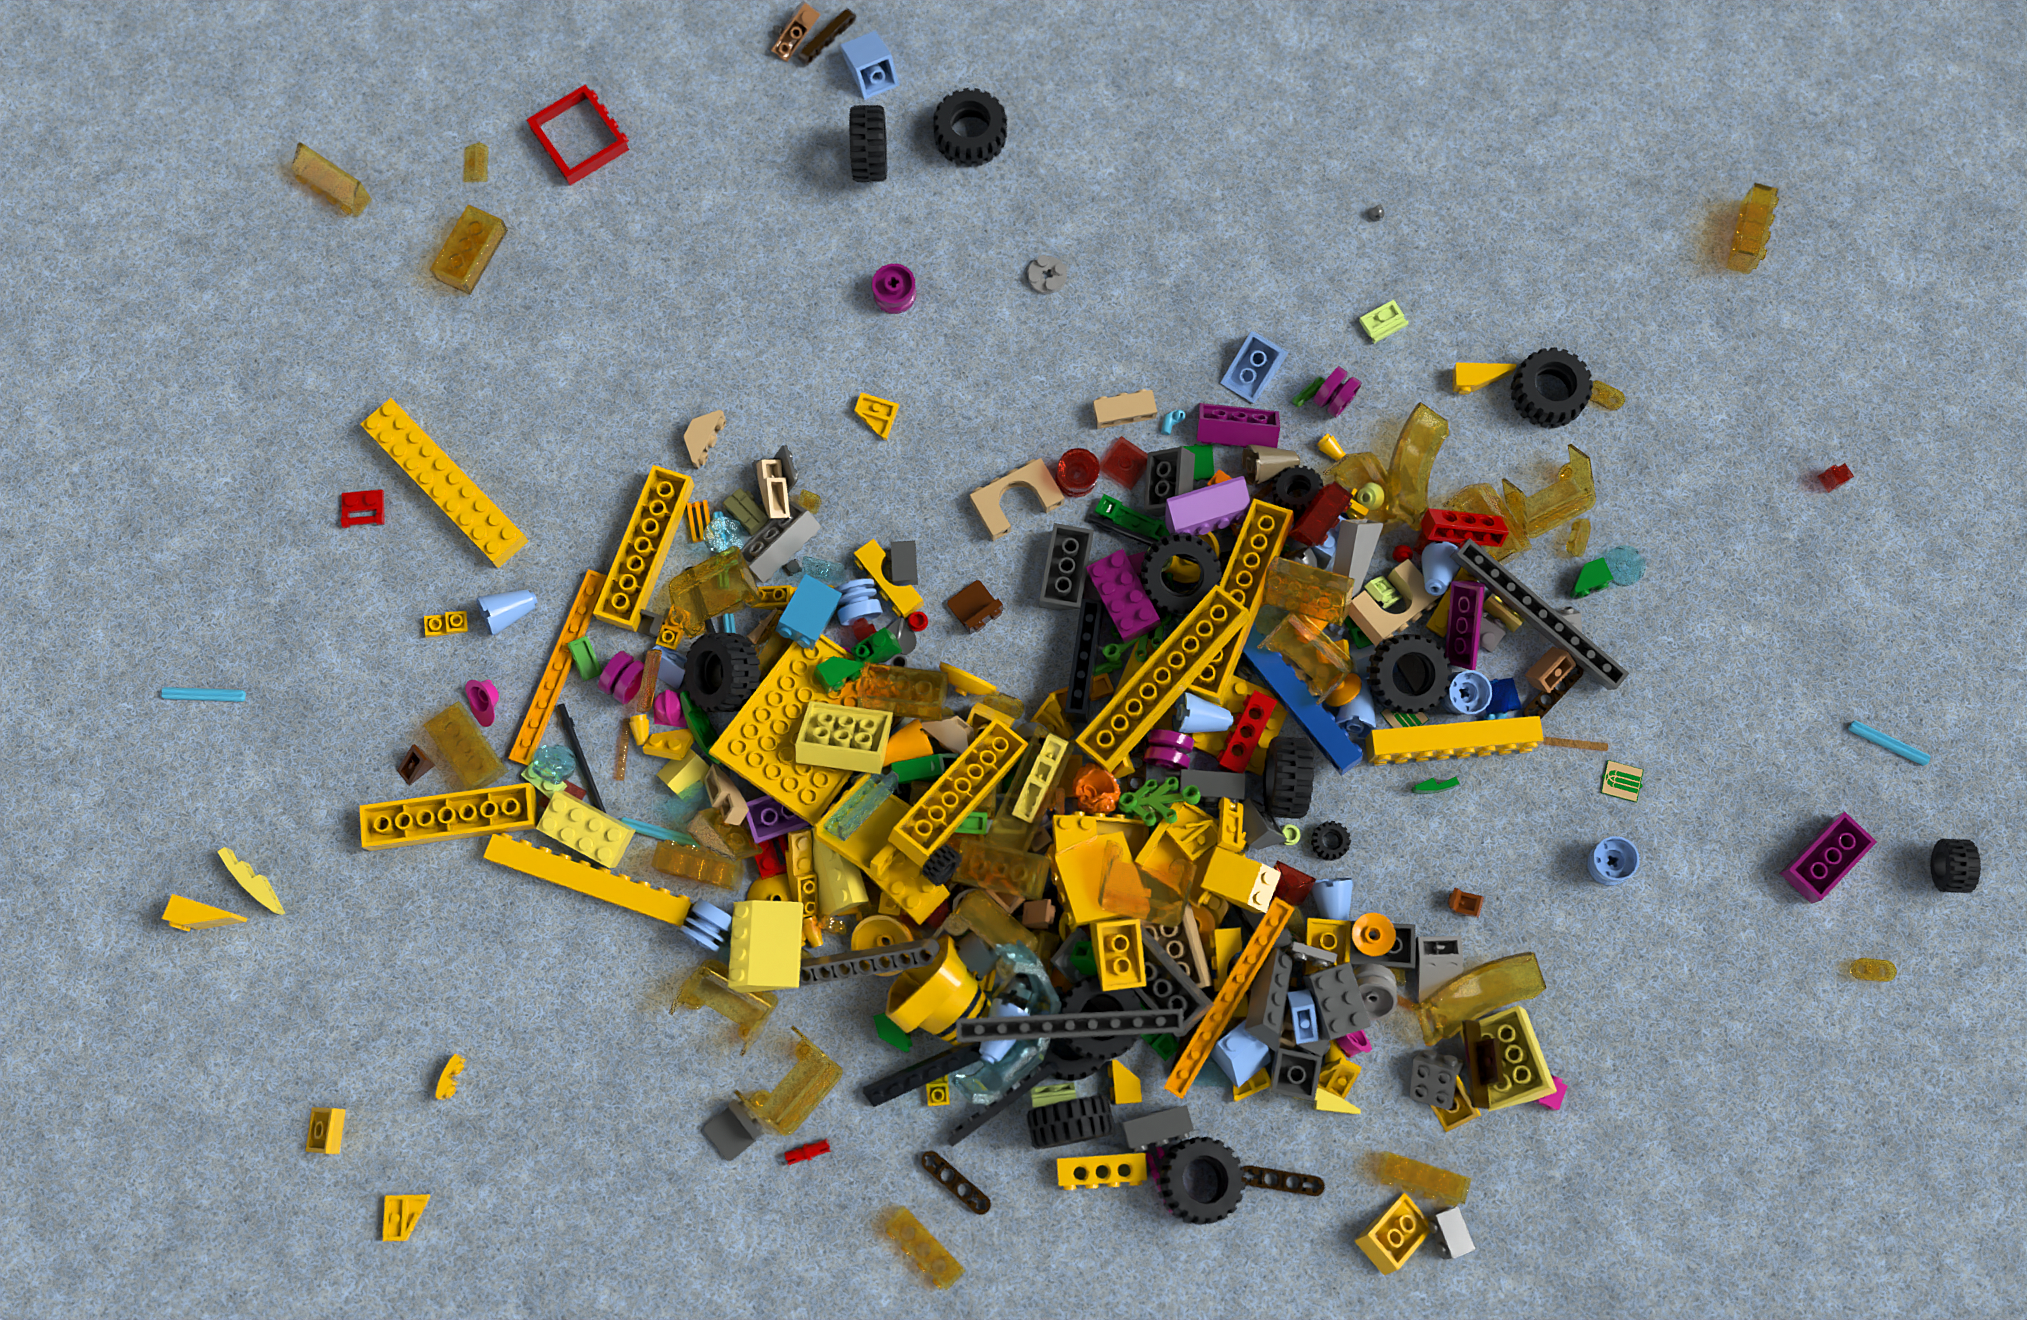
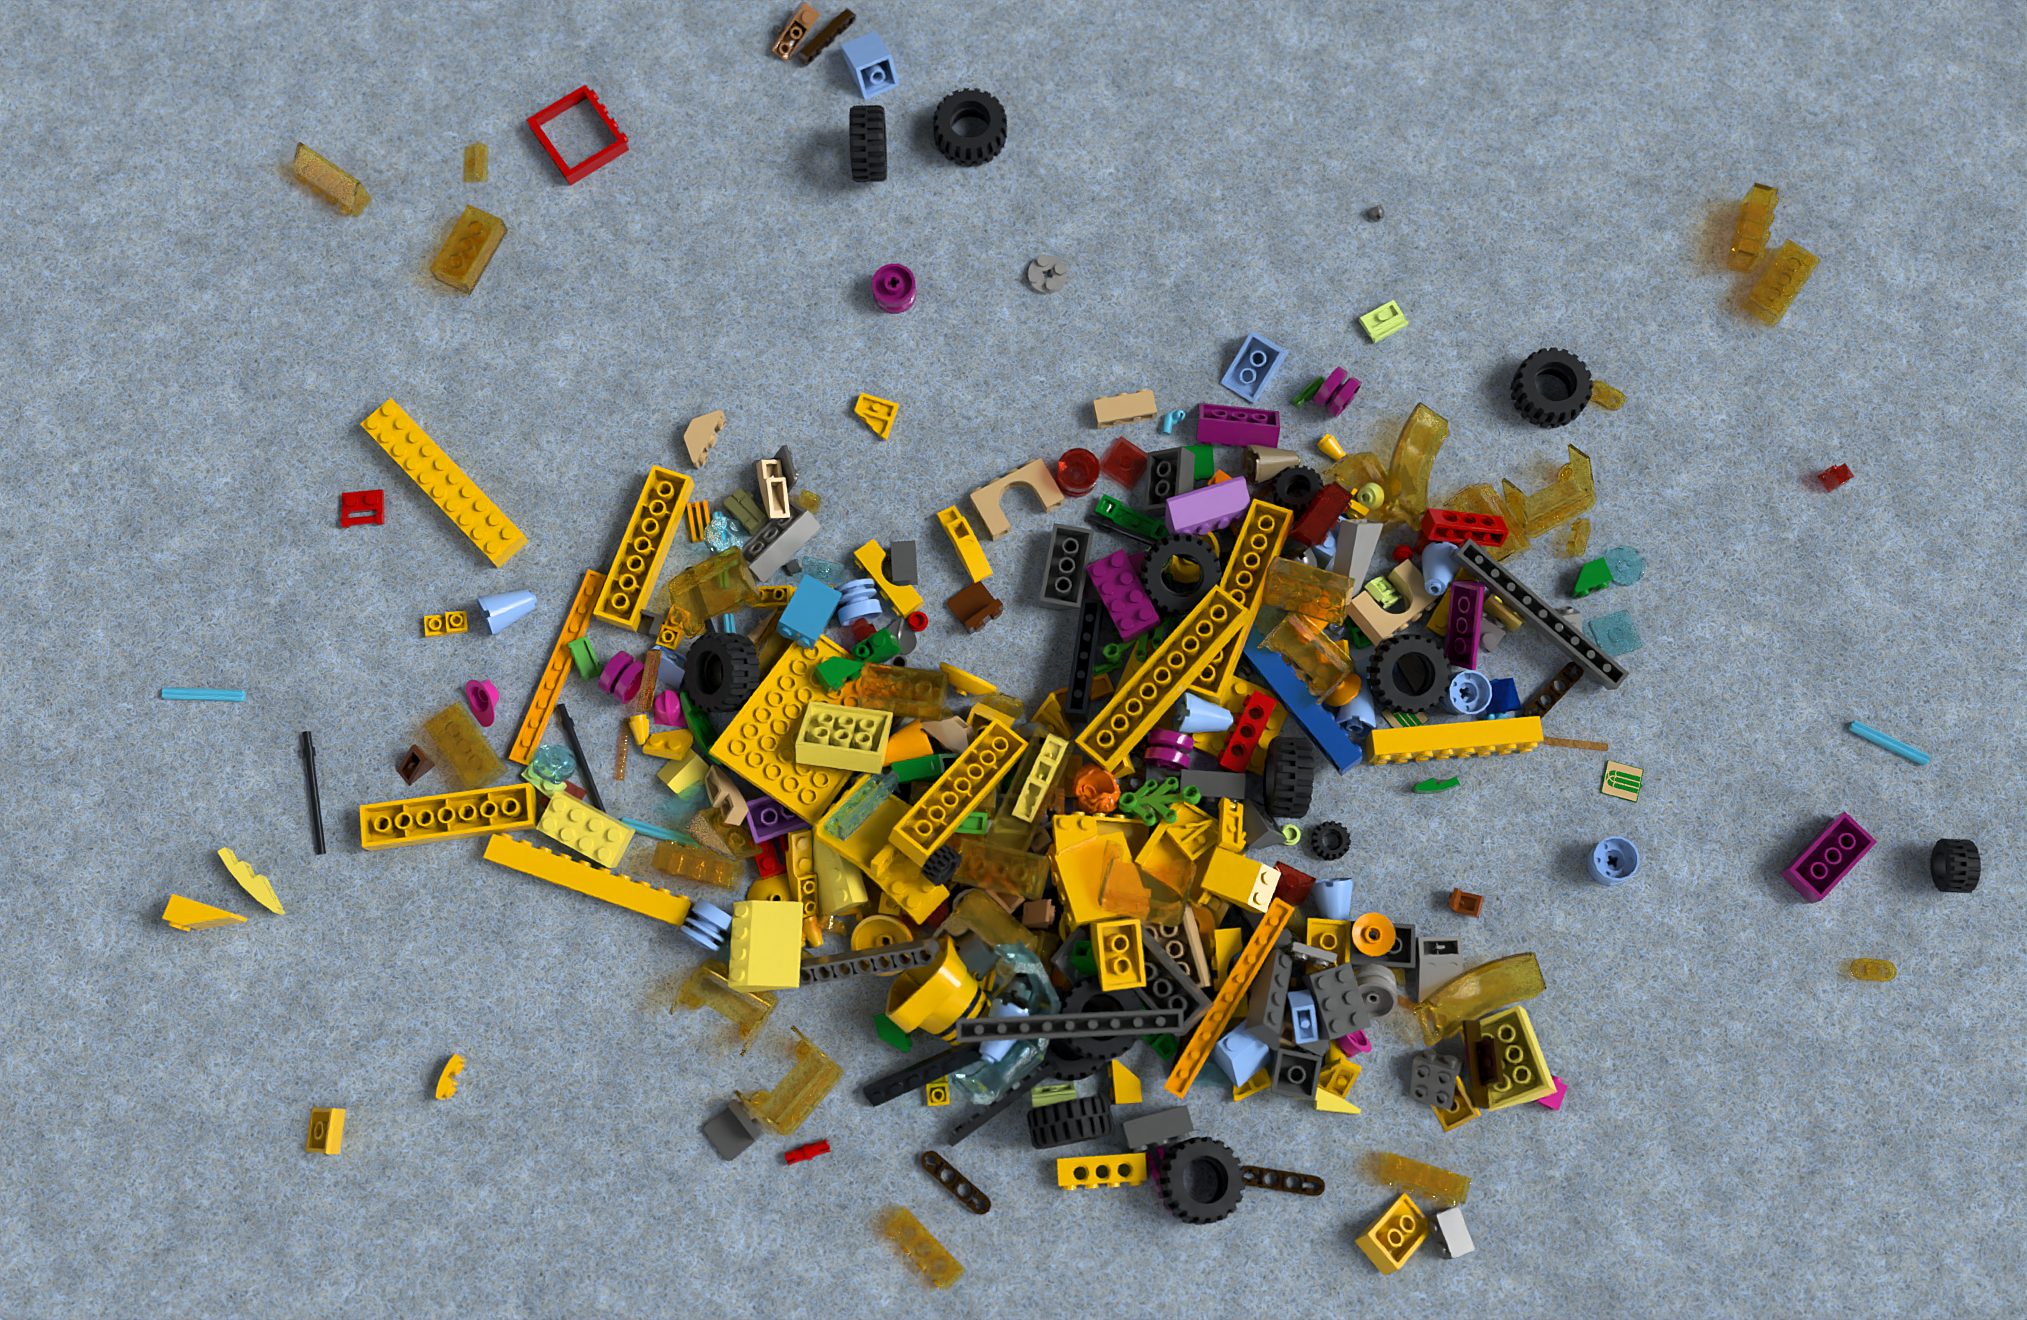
(309, 753): none -> black bar
(402, 1215): yellow wing -> none
(965, 543): none -> yellow slope
(1474, 376): yellow slope -> none
(1550, 669): medium nougat brick -> none
(1616, 633): none -> clear light blue plate
(1780, 283): none -> clear yellow brick

